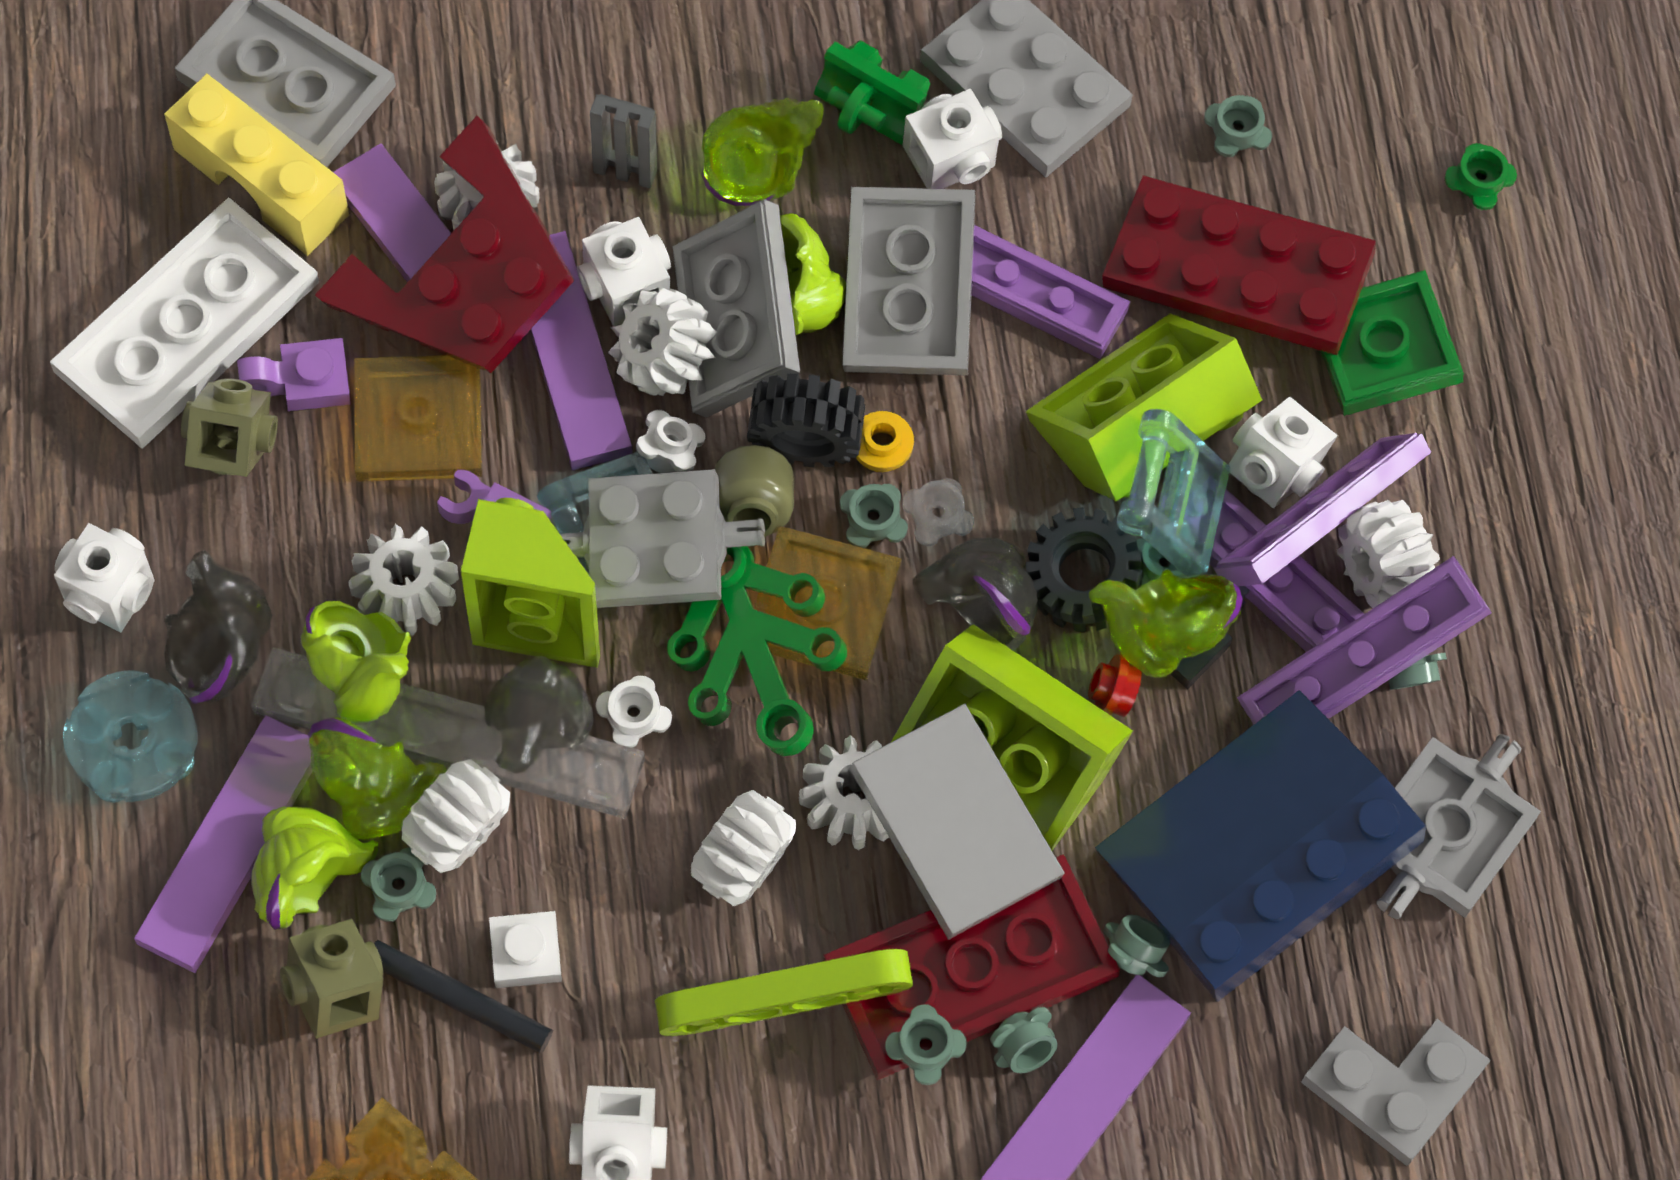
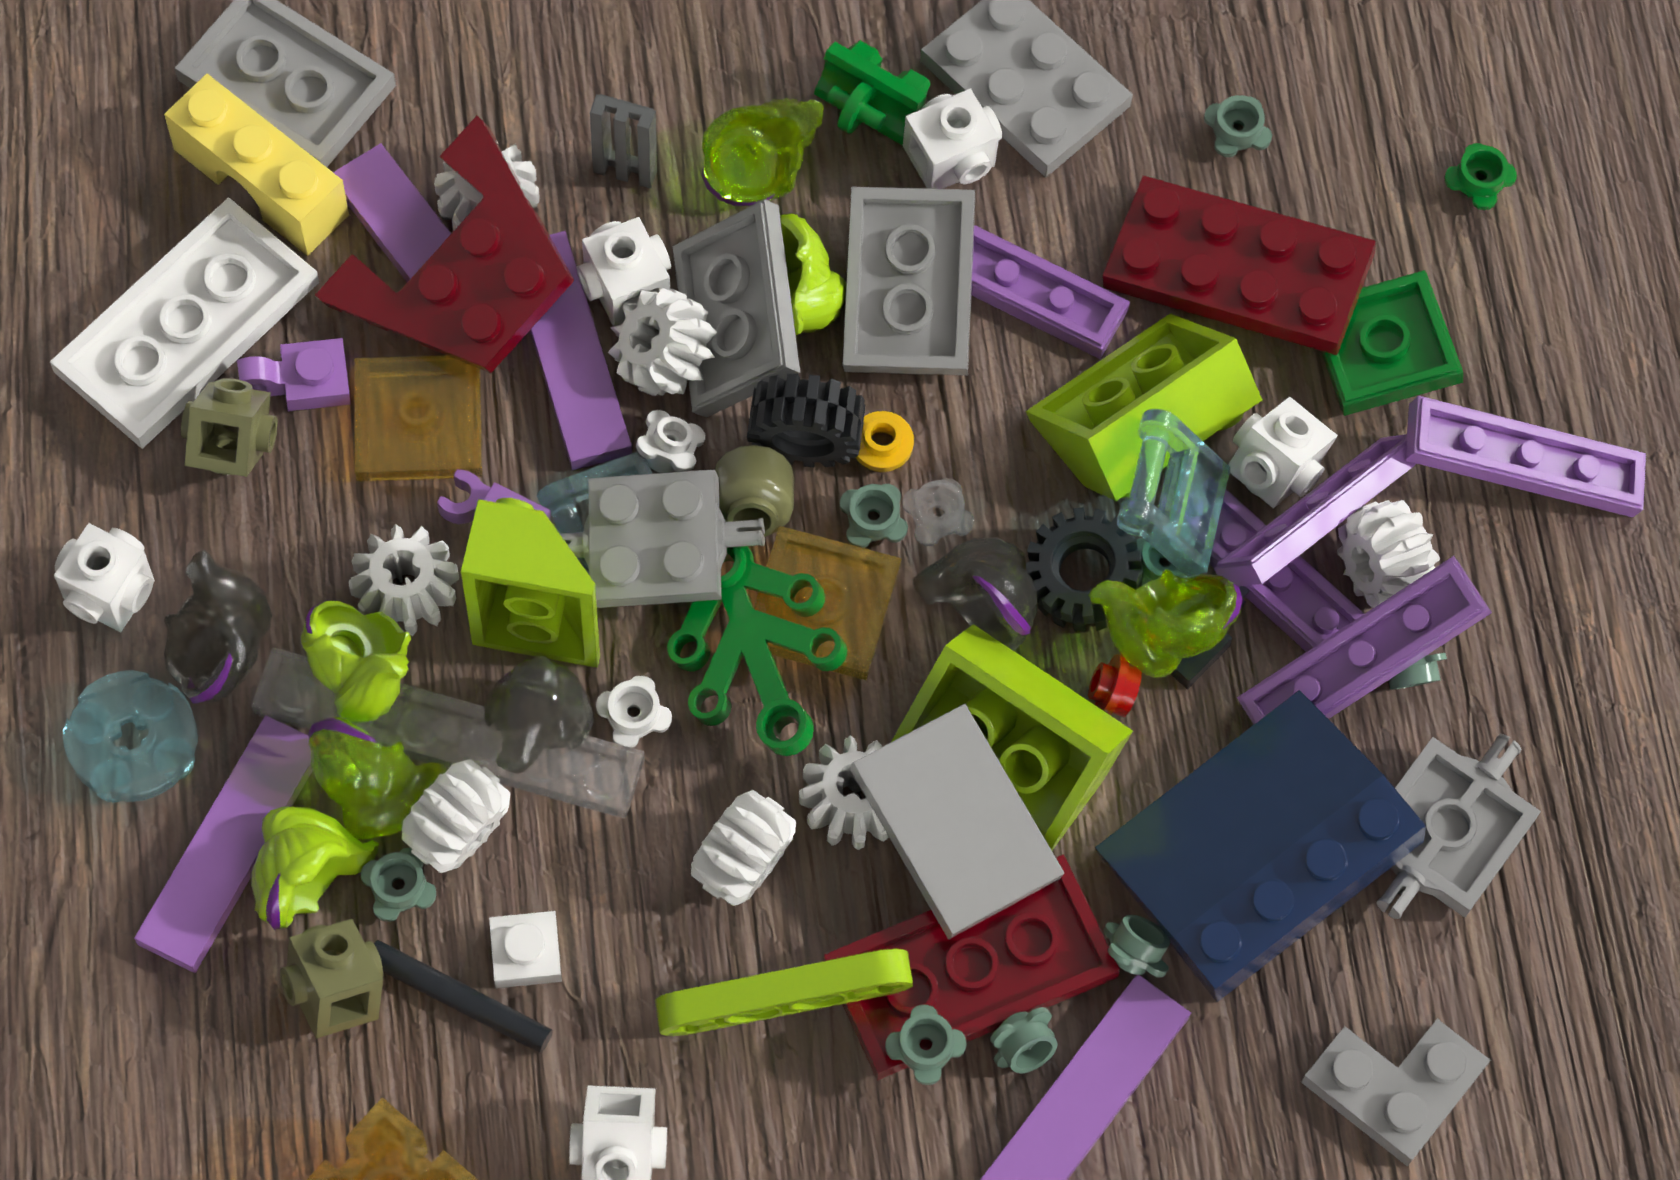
(1525, 456): none -> medium lavender tile

